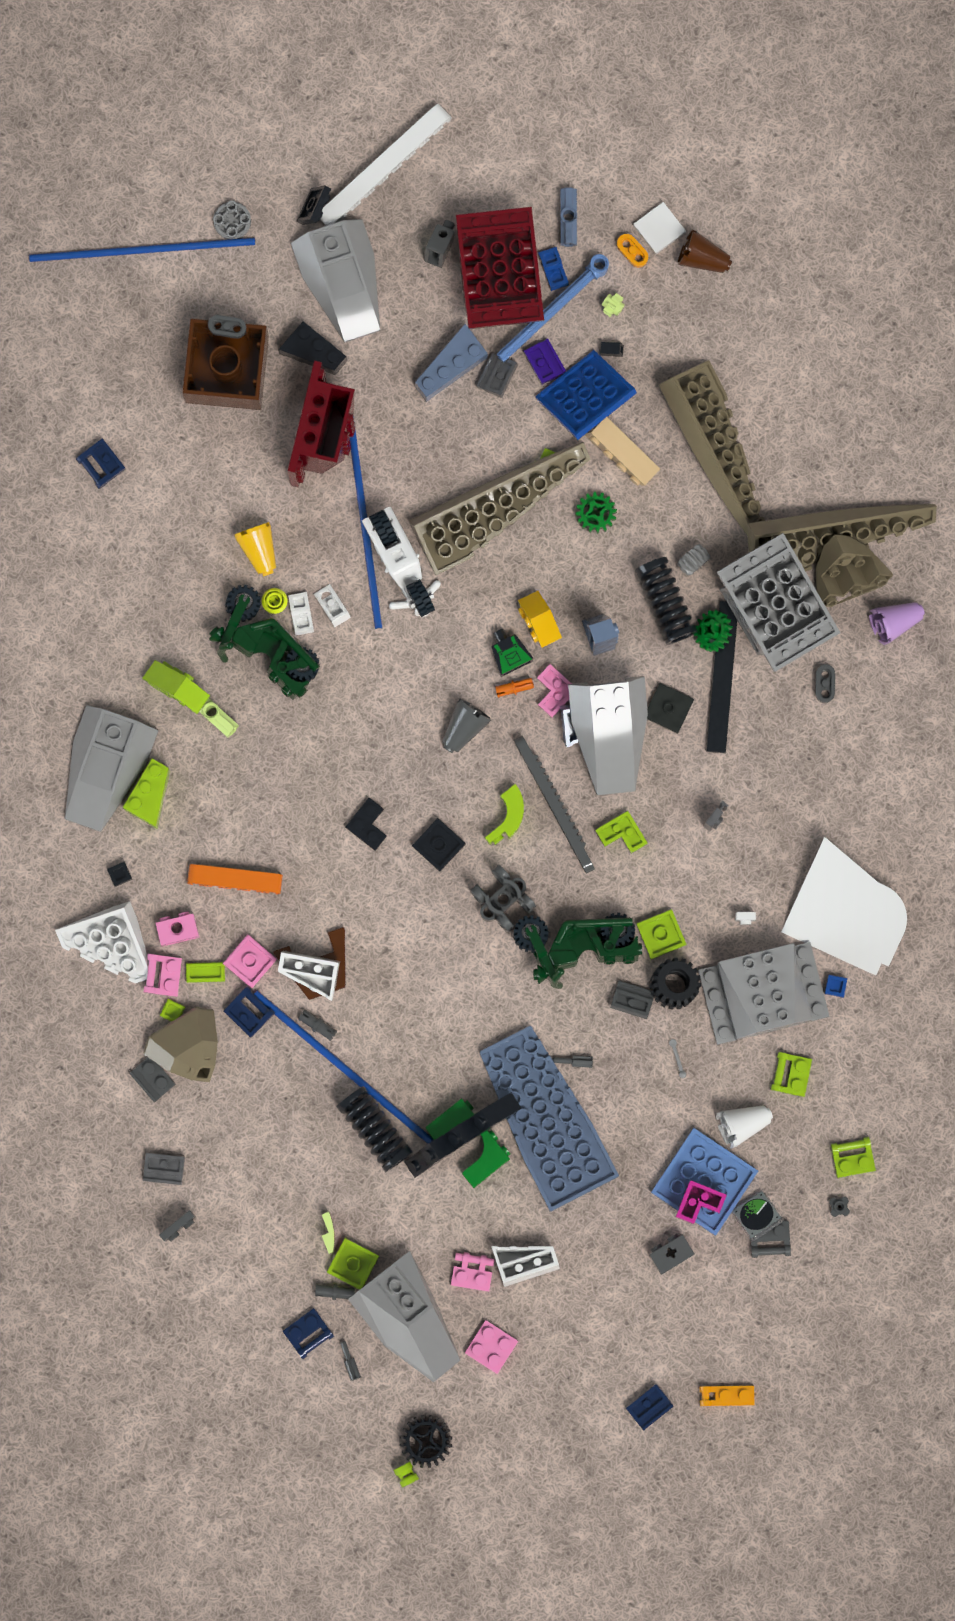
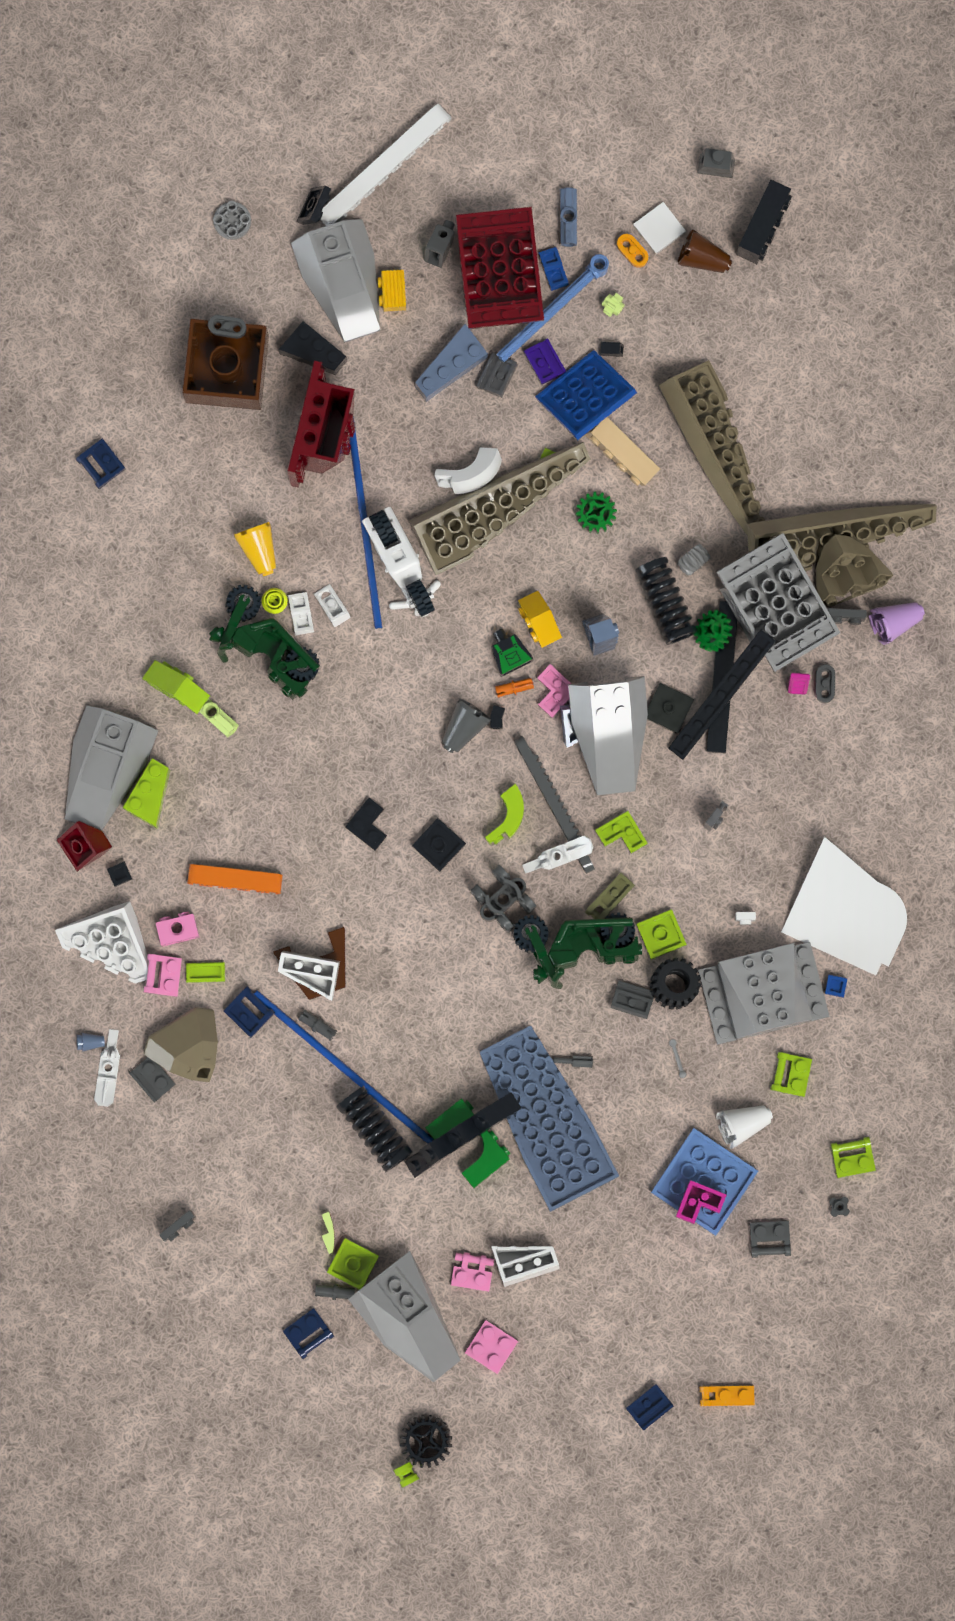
(83, 844): none -> dark red slope
(89, 1041): none -> sand blue cone
(107, 1080): none -> white piece
(141, 249): blue piece -> none
(163, 1169): flat silver plate -> none
(172, 1010): lime tile -> none
(249, 961): bright pink plate -> none
(350, 1363): dark grey axle -> none
(393, 290): none -> yellow brick
(474, 476): none -> white arch
(496, 717): none -> black piece
(568, 851): none -> white piece
(610, 897): none -> olive plate
(682, 1253): dark grey brick -> none
(716, 163): none -> dark grey torso
(722, 694): none -> black tile
(757, 1215): tile -> none
(763, 223): none -> black brick
(798, 683): none -> dark pink slope
(854, 616): none -> dark grey plate

